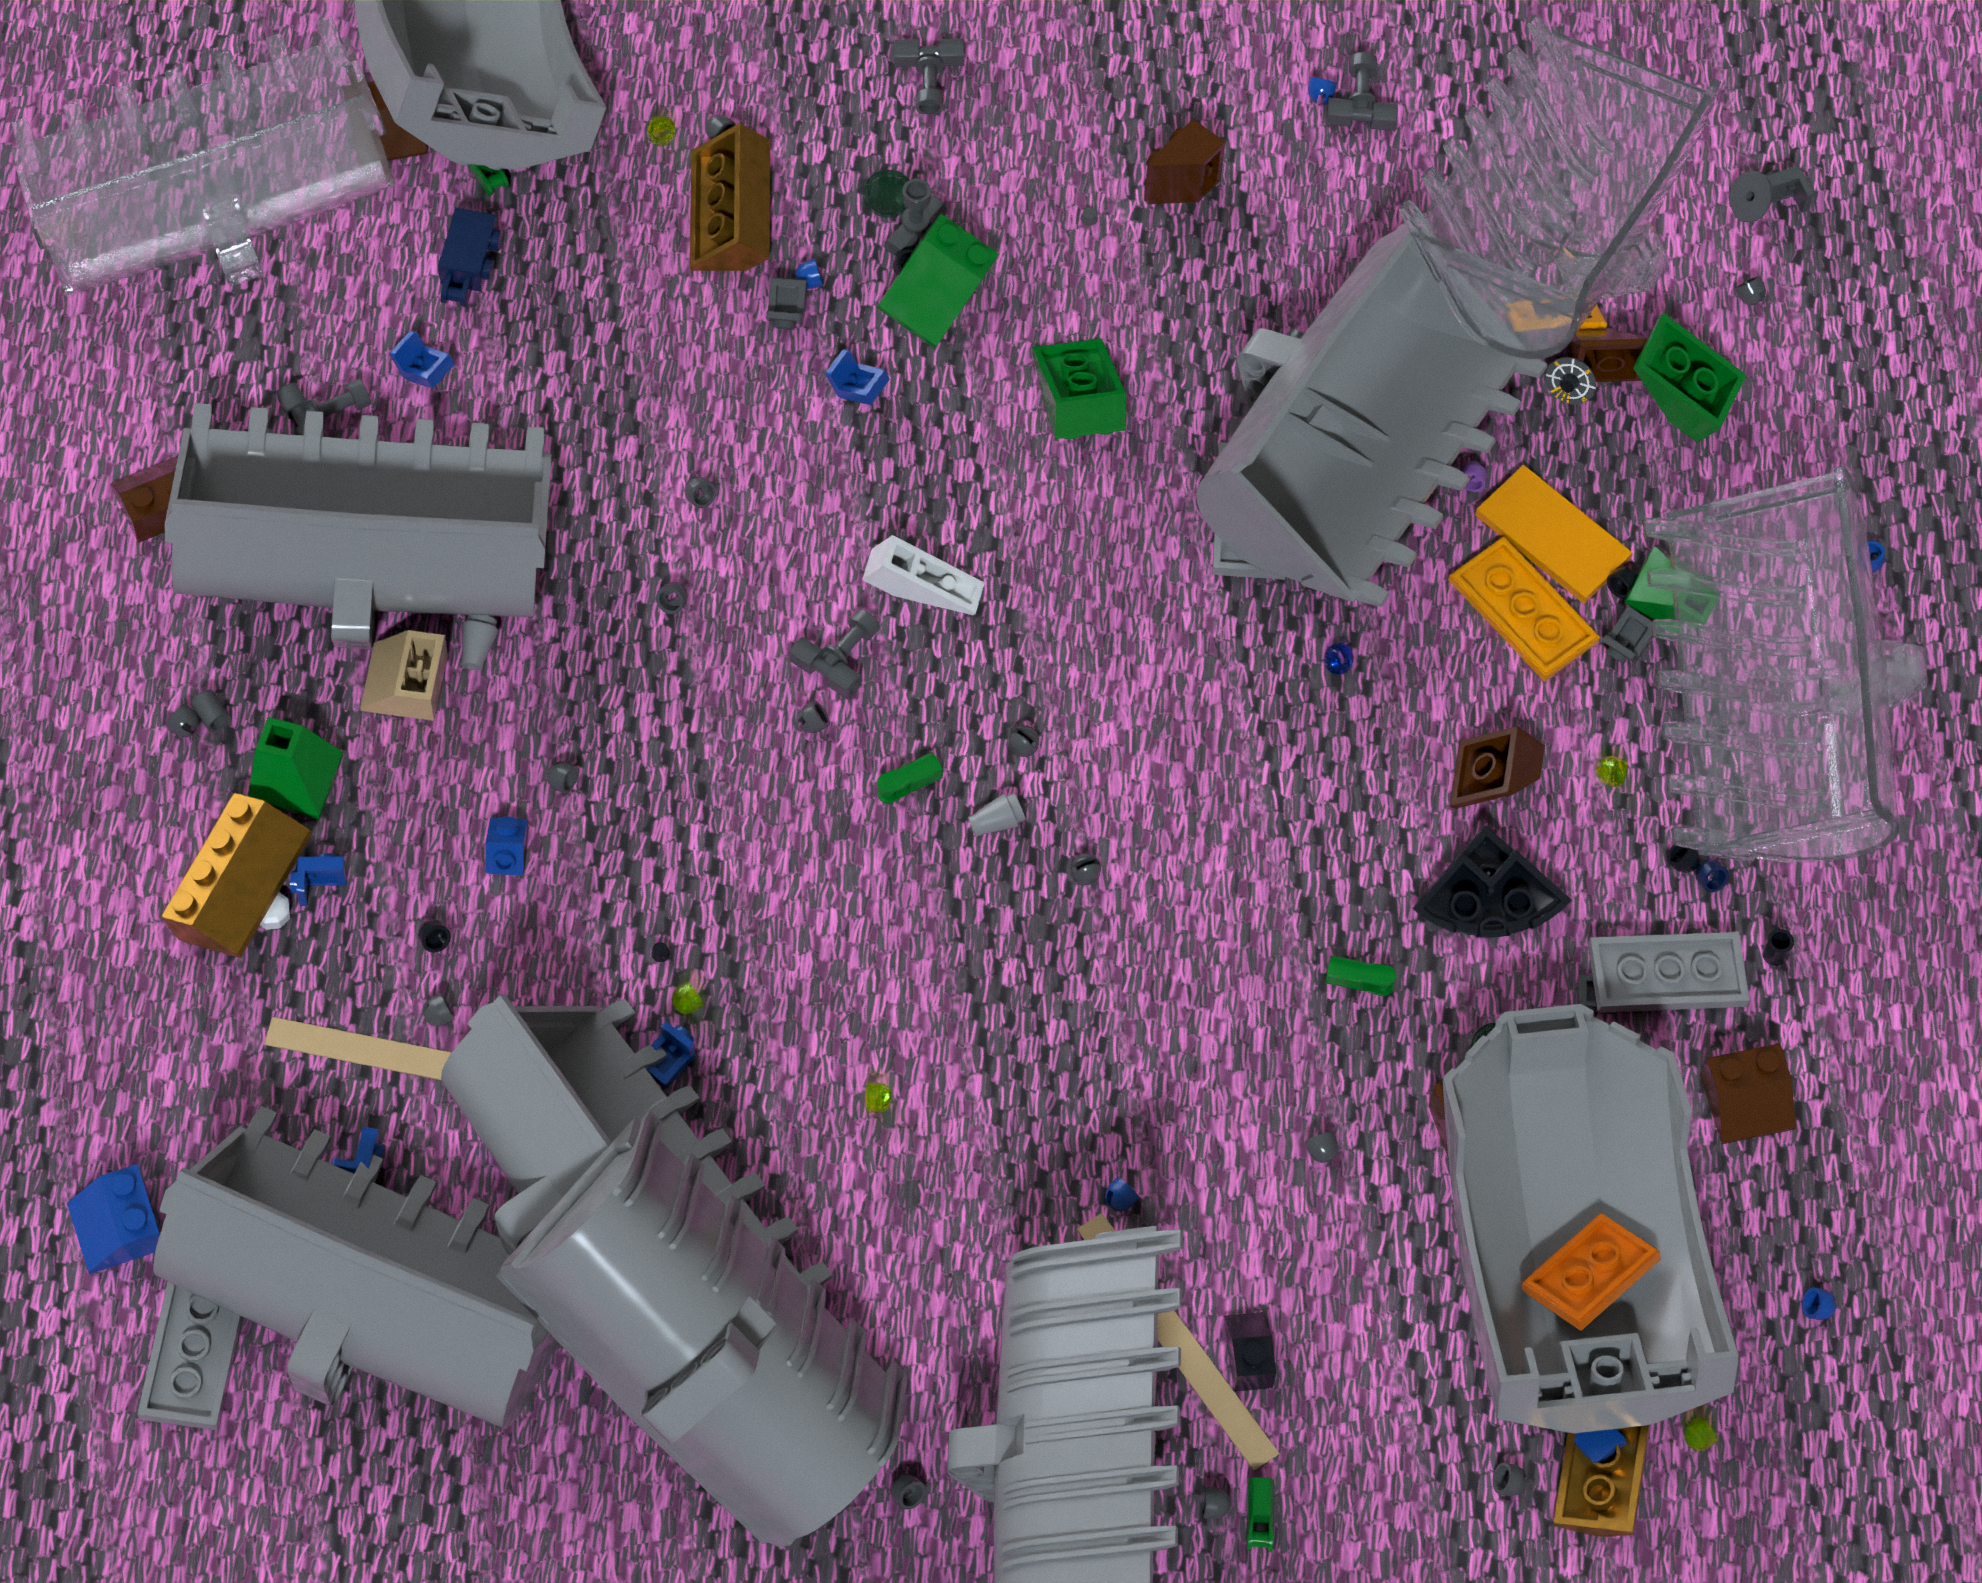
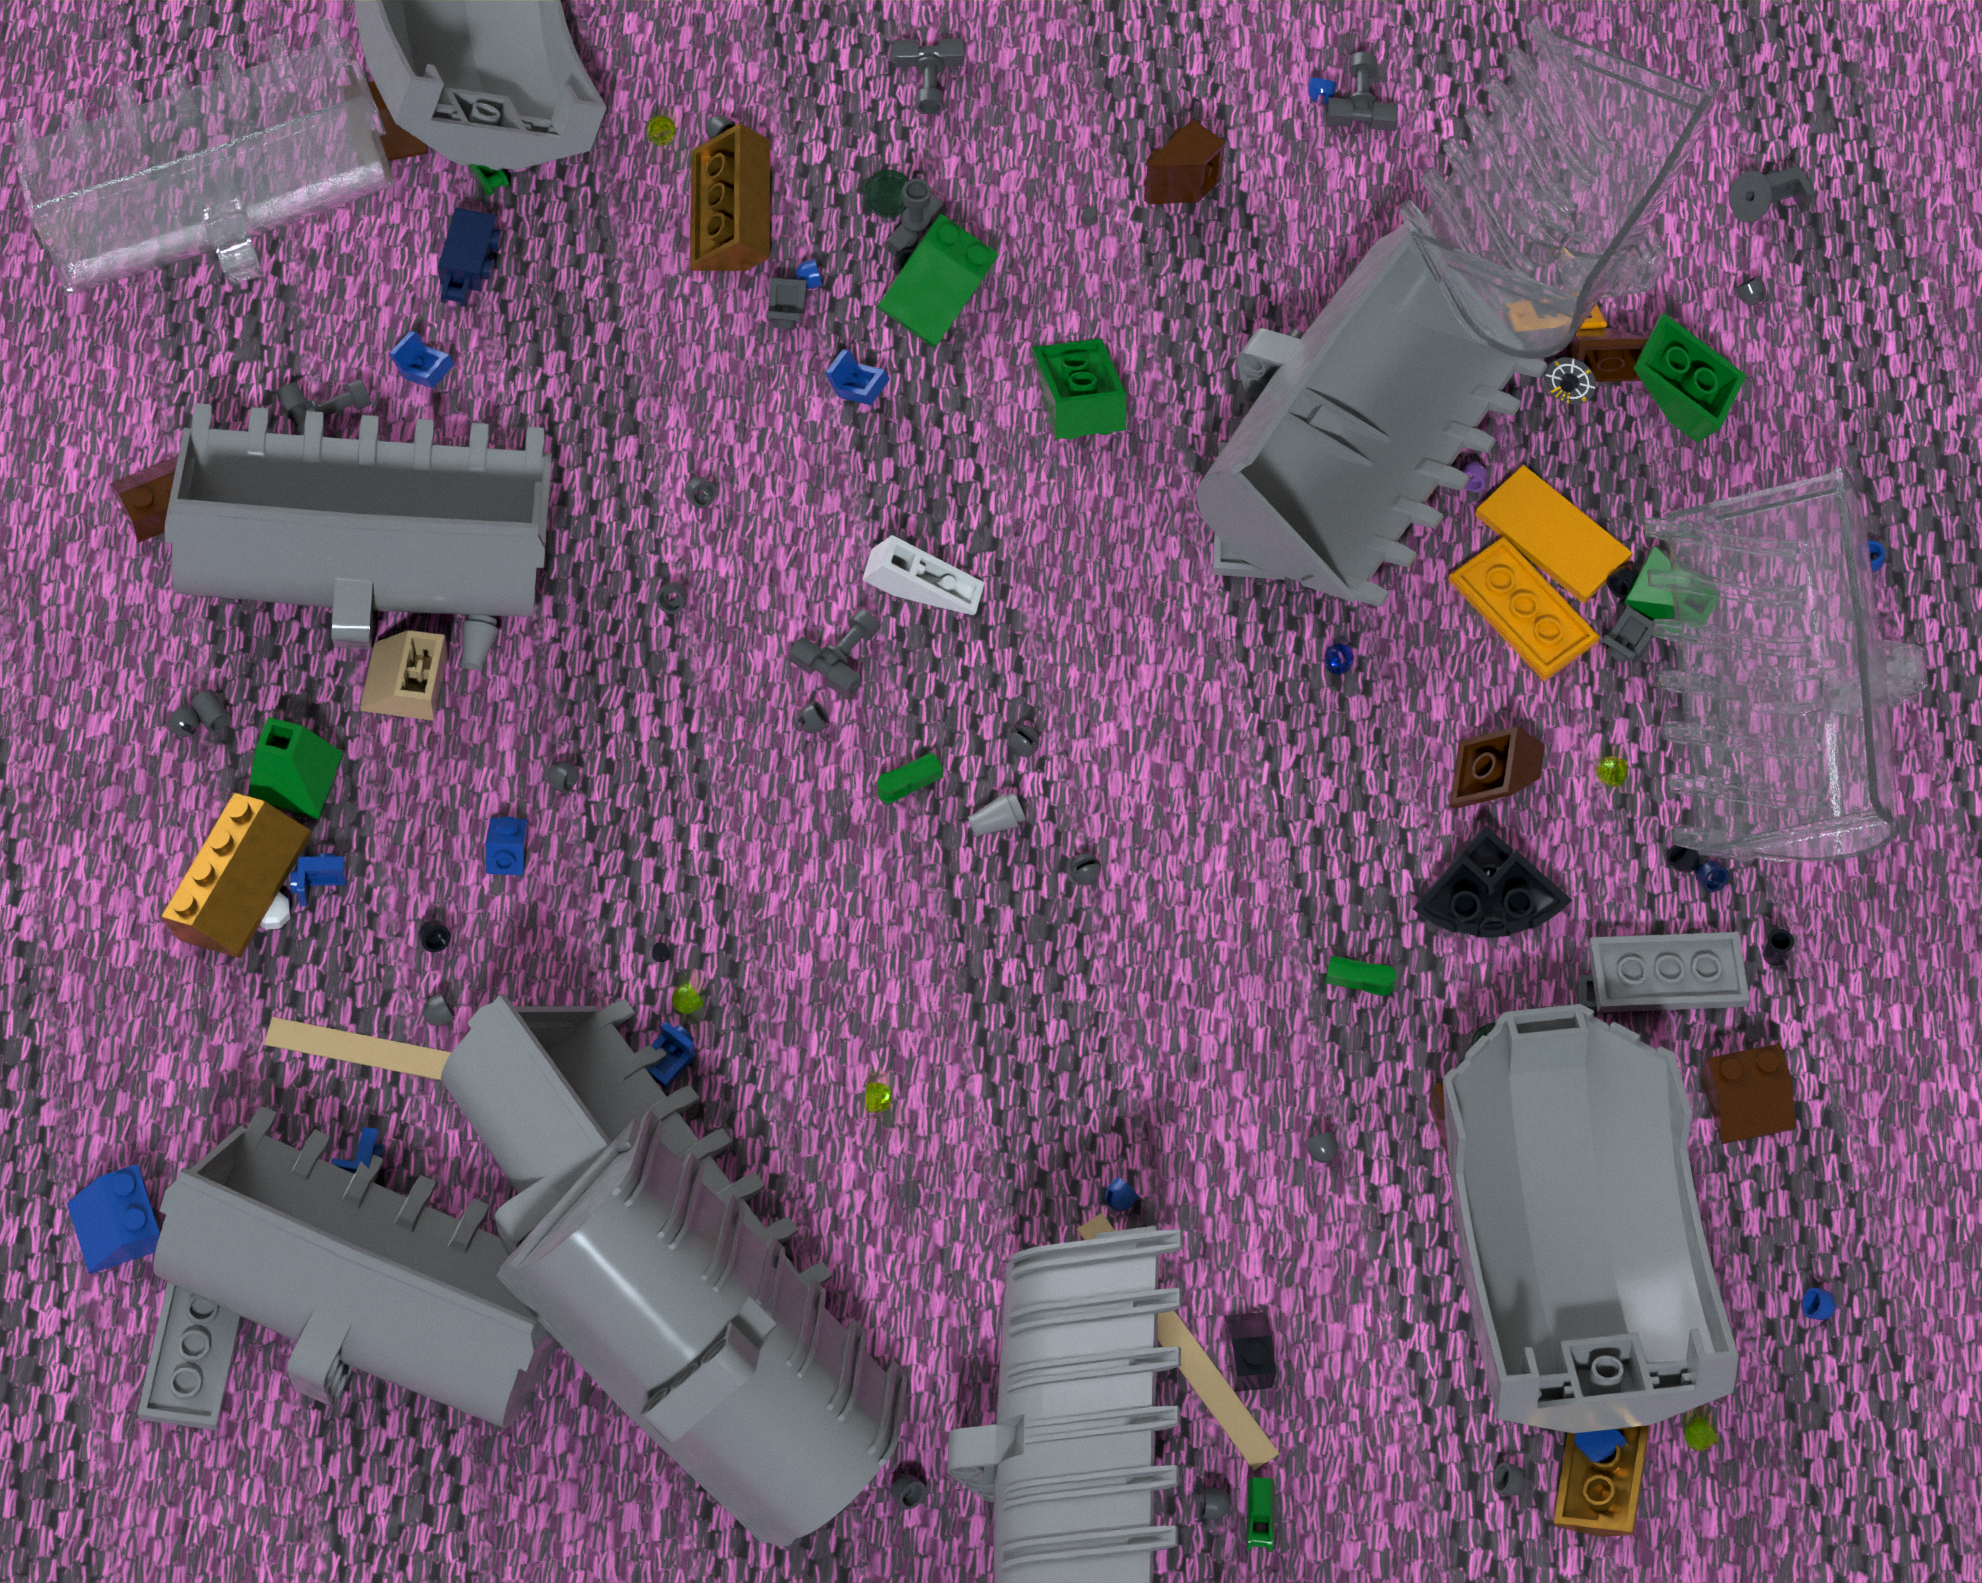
(1591, 1271): orange tile -> none

